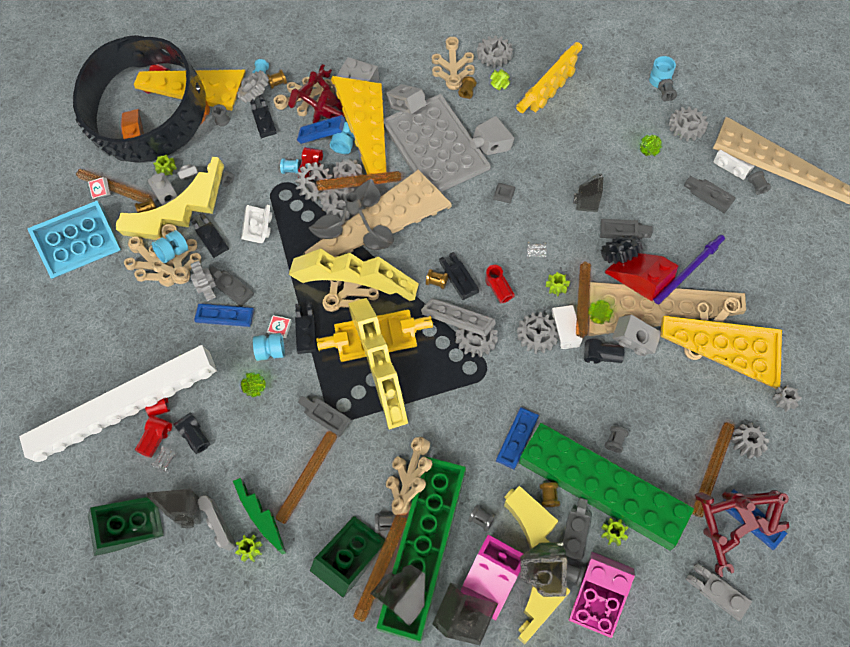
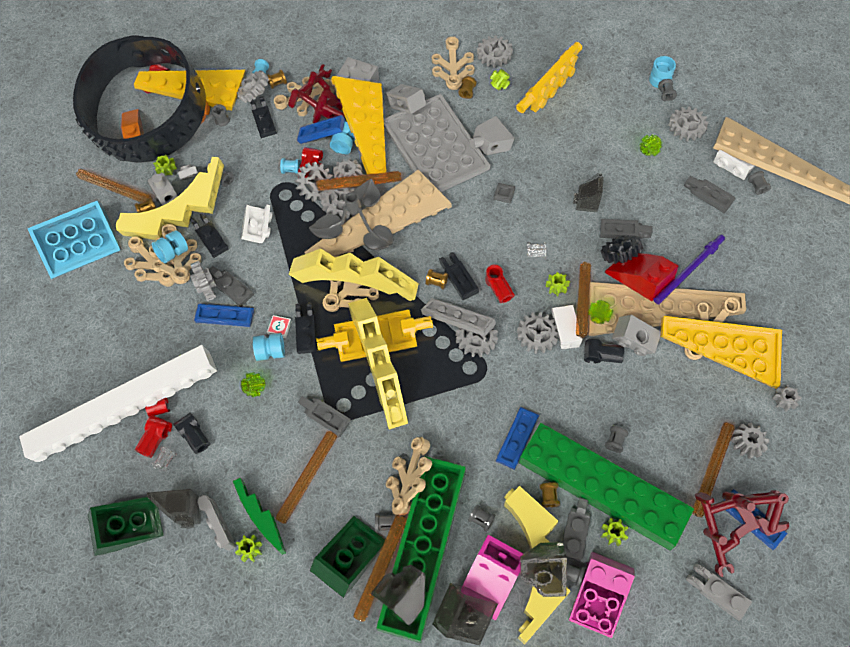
(99, 188): white tile -> none

